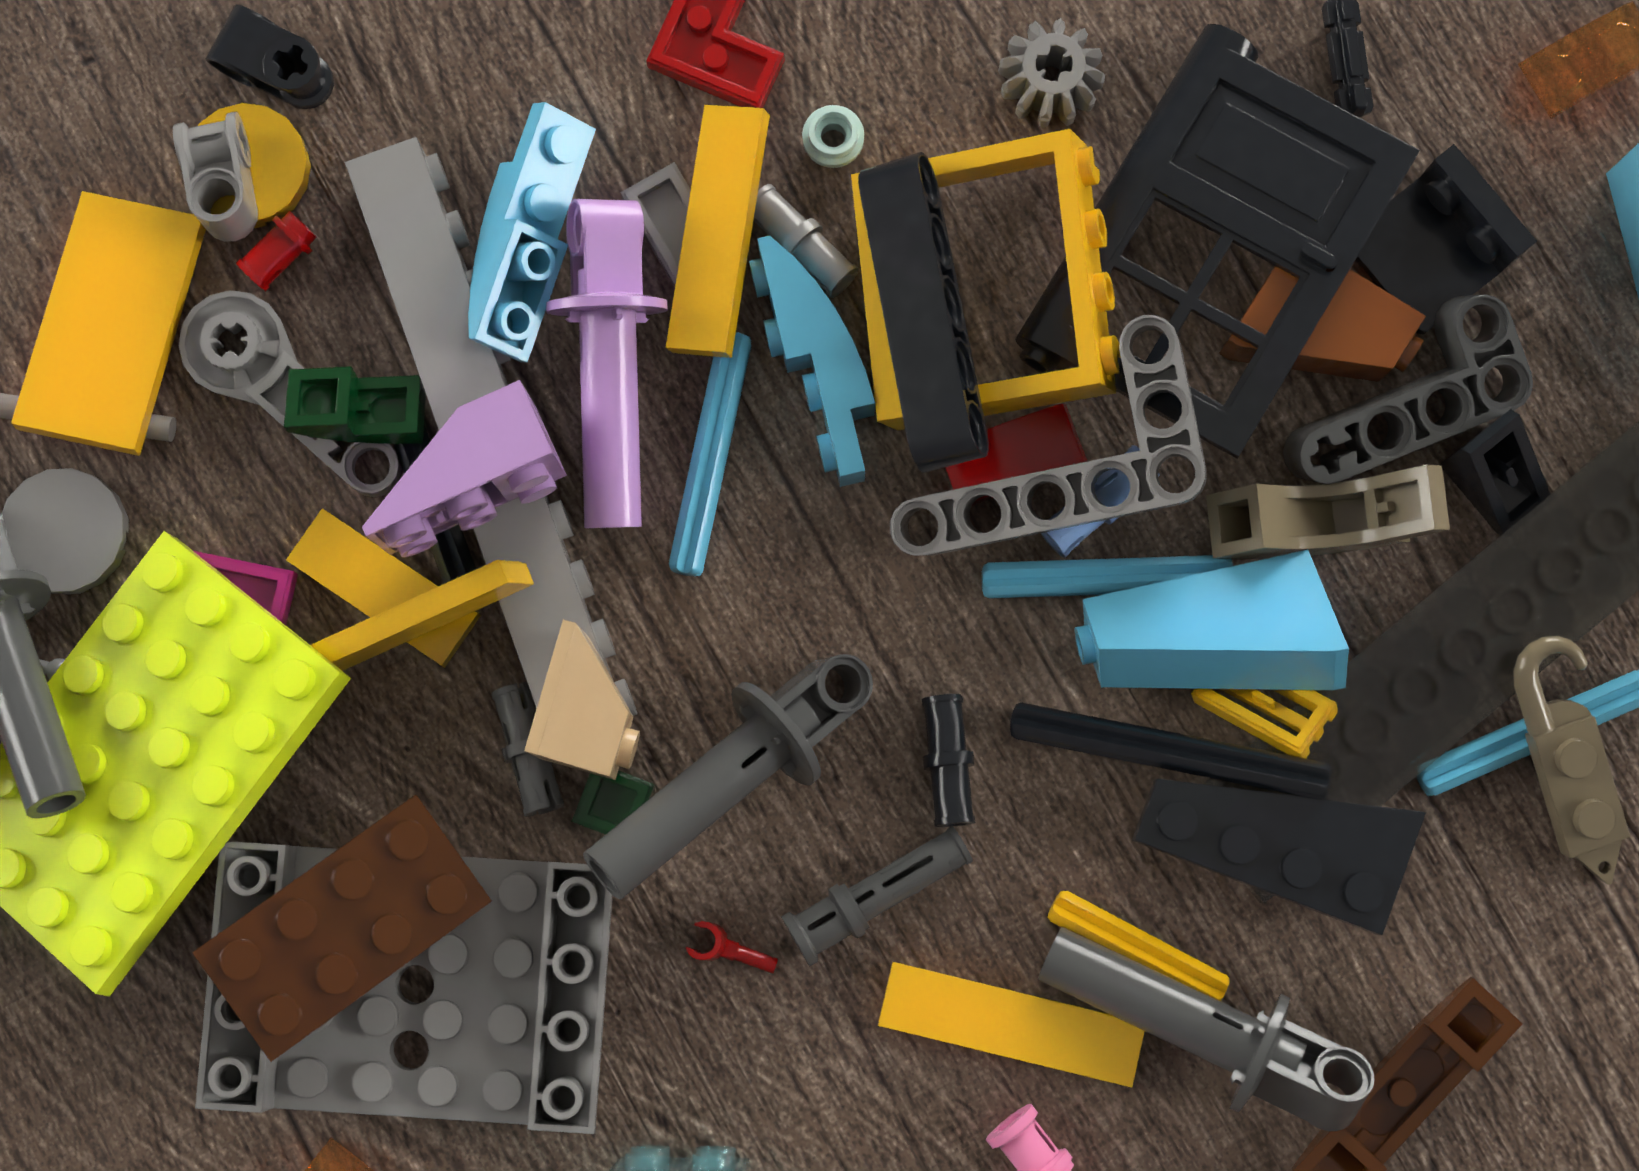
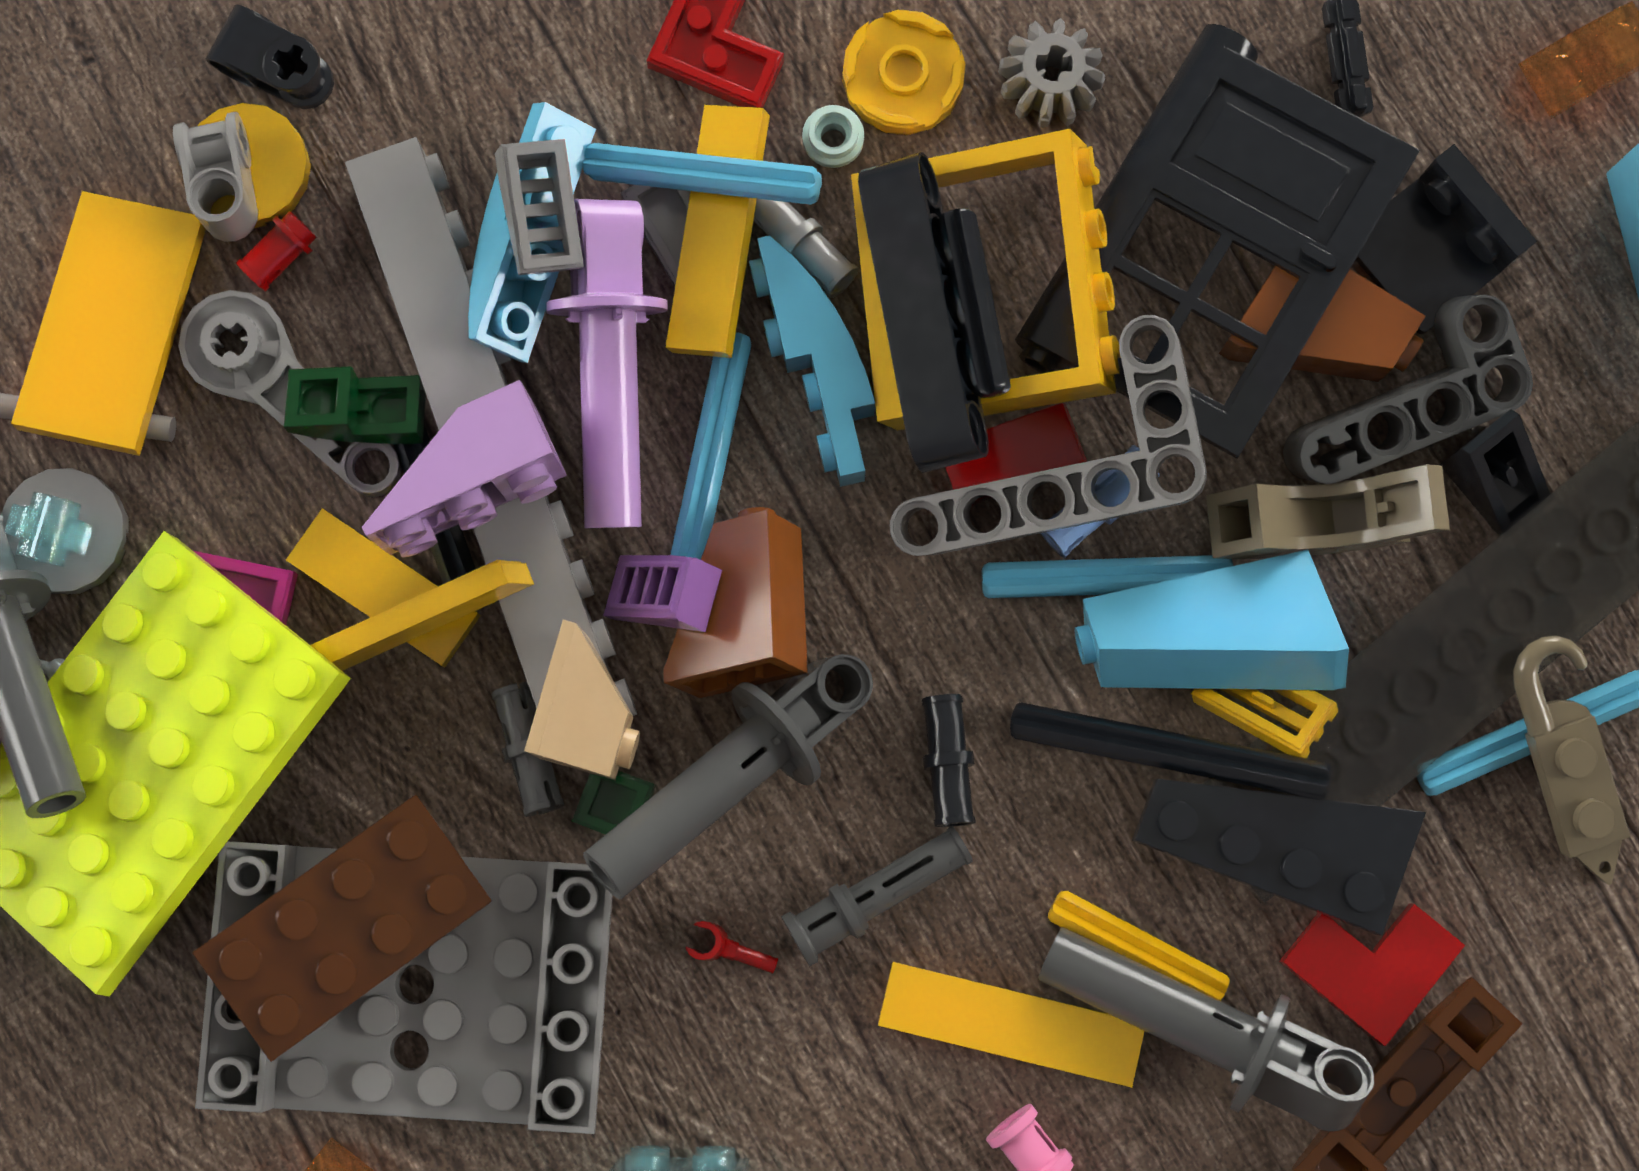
(48, 529): none -> clear light blue gear
(532, 155): none -> light grey slope
(686, 578): none -> medium lavender slope
(703, 173): none -> medium azure axle
(757, 611): none -> dark orange slope
(903, 72): none -> yellow tile
(974, 303): none -> black axle
(1379, 985): none -> red tile

